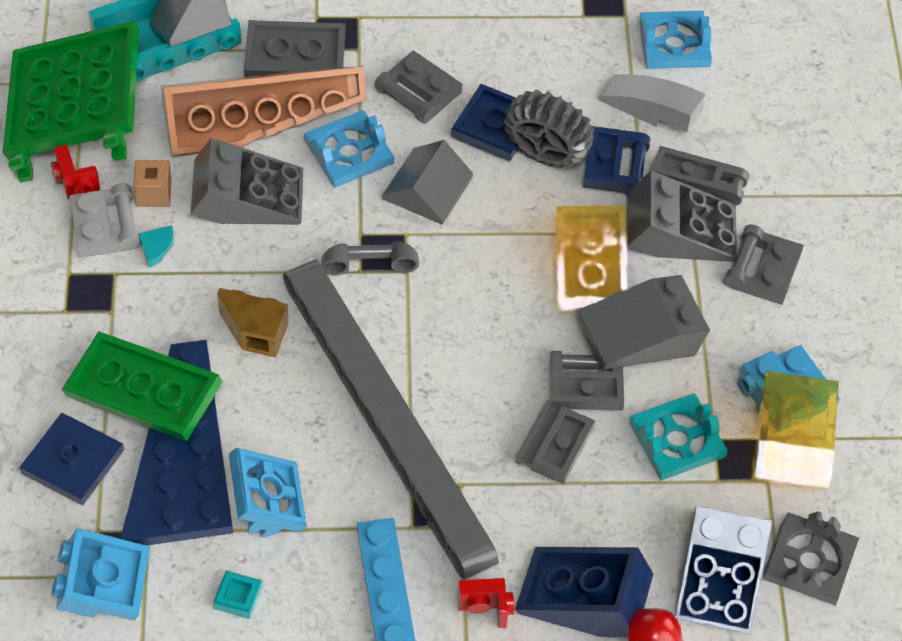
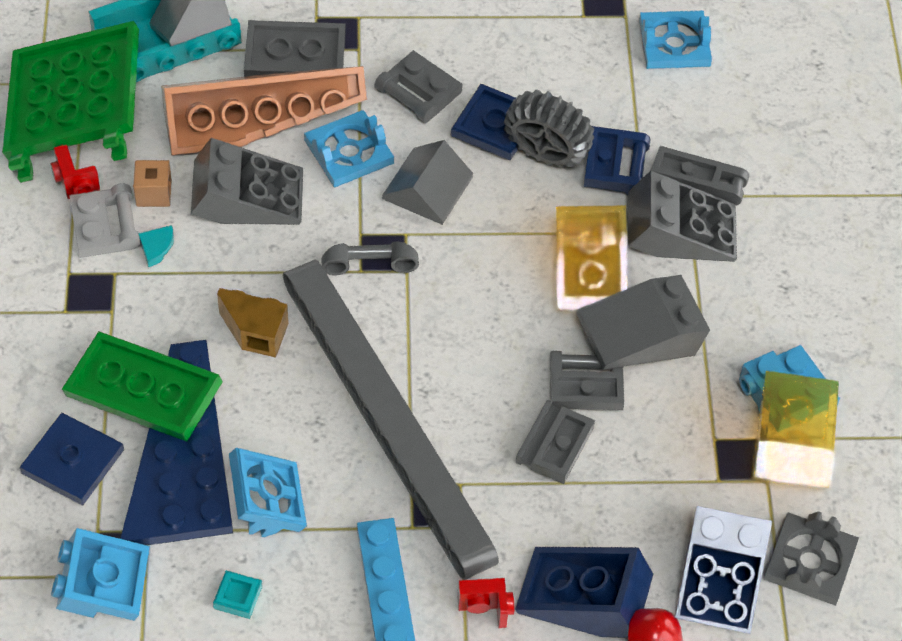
(654, 100): light grey slope -> none
(708, 425): teal piece -> none
(775, 268): dark grey plate -> none

